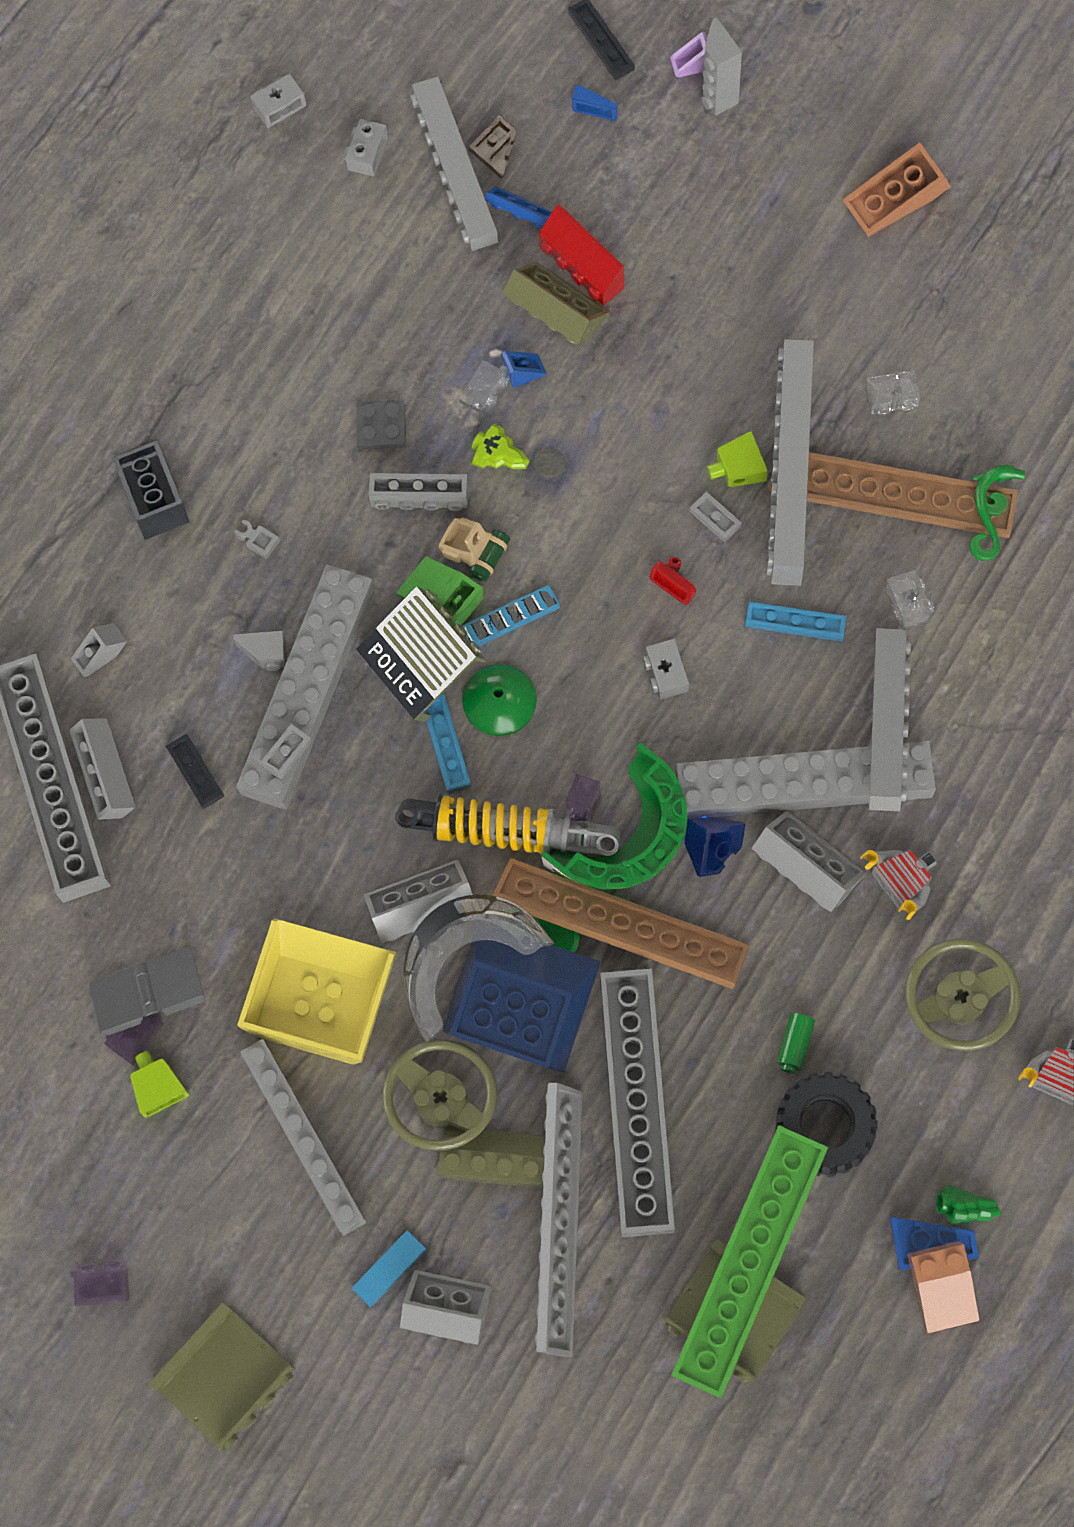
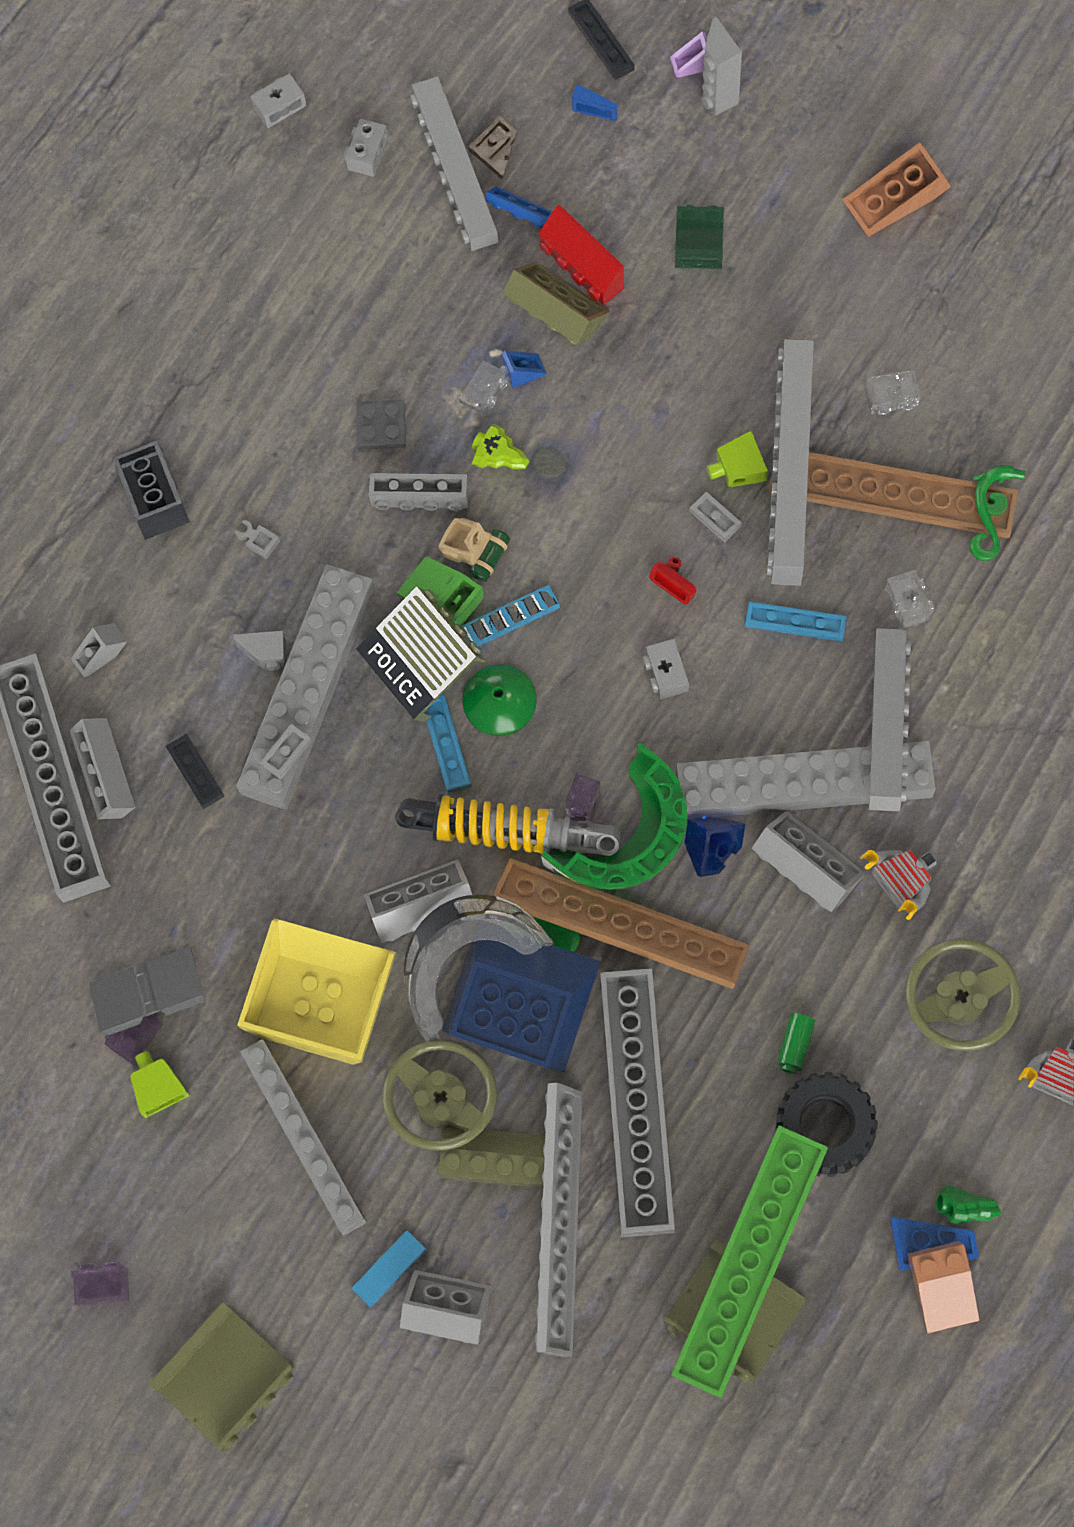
(699, 237): none -> clear green panel

